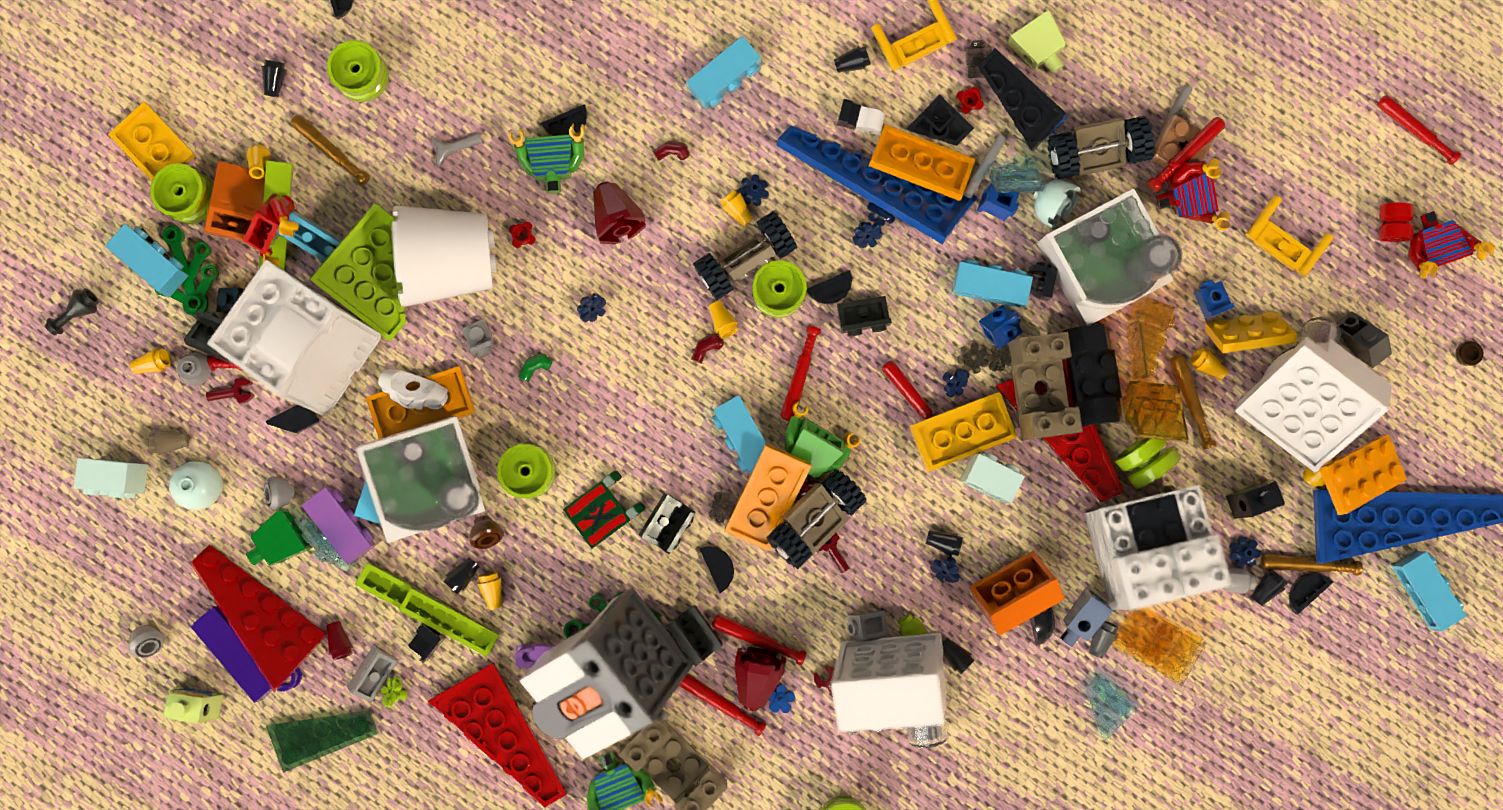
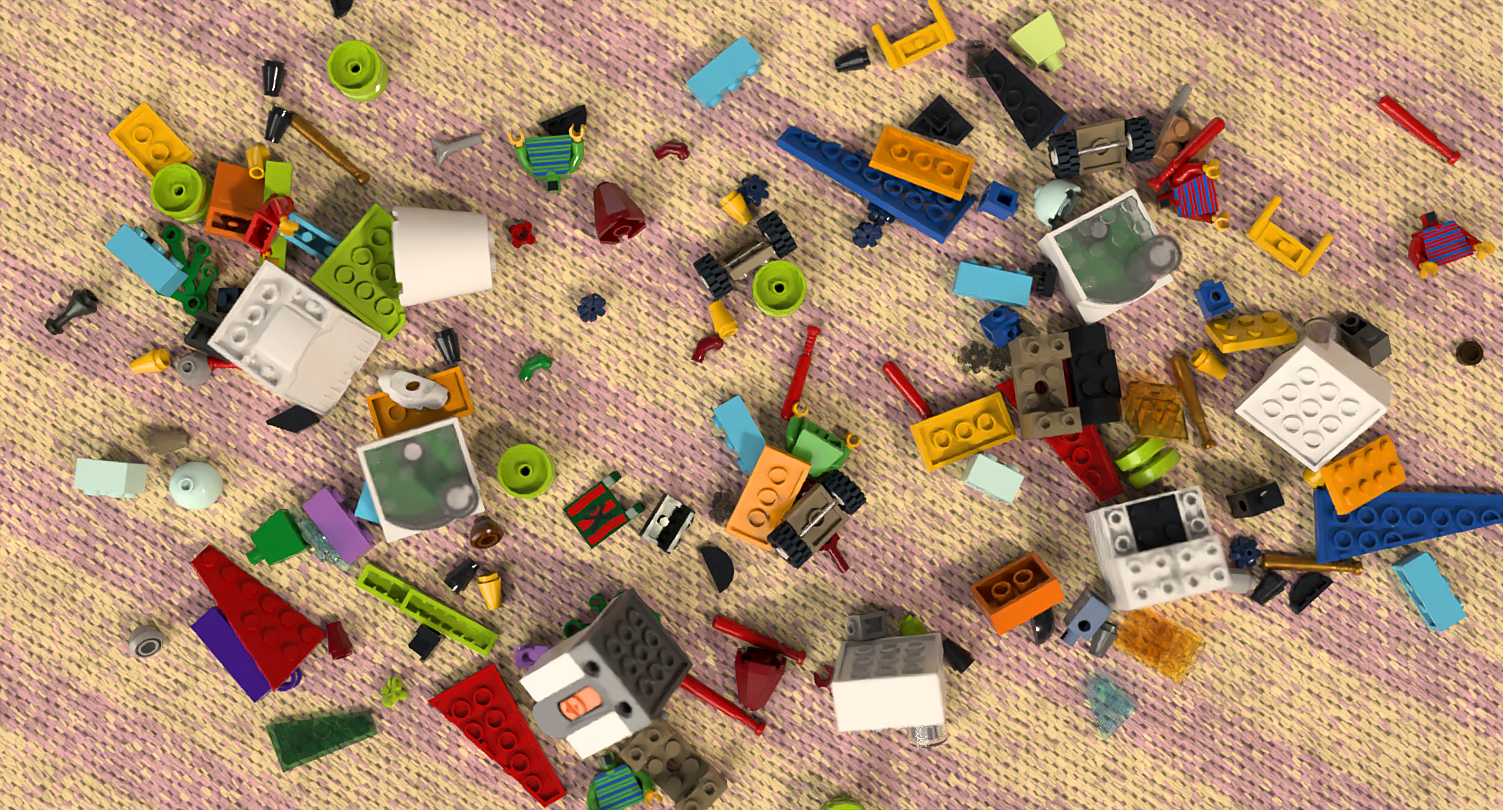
(188, 705): yellowish green torso -> none
(234, 392): dark red bar -> none
(277, 124): none -> black cone
(278, 492): light grey cone -> none
(372, 674): light grey slope -> none
(448, 344): none -> black cone
(479, 338): light grey bracket -> none
(694, 635): pearl dark grey bracket -> none
(780, 699): blue plant -> none
(831, 290): black tile -> none
(860, 118): leg -> none
(863, 315): pearl dark grey bracket -> none
(945, 542): black cone -> none
(945, 569): dark blue plant -> none
(955, 382): dark blue plant -> none
(973, 94): red plate -> none
(984, 166): light grey bar -> none
(1017, 178): clear light blue wing -> none
(1146, 335): clear yellow slope -> none
(1396, 222): red wheel -> none

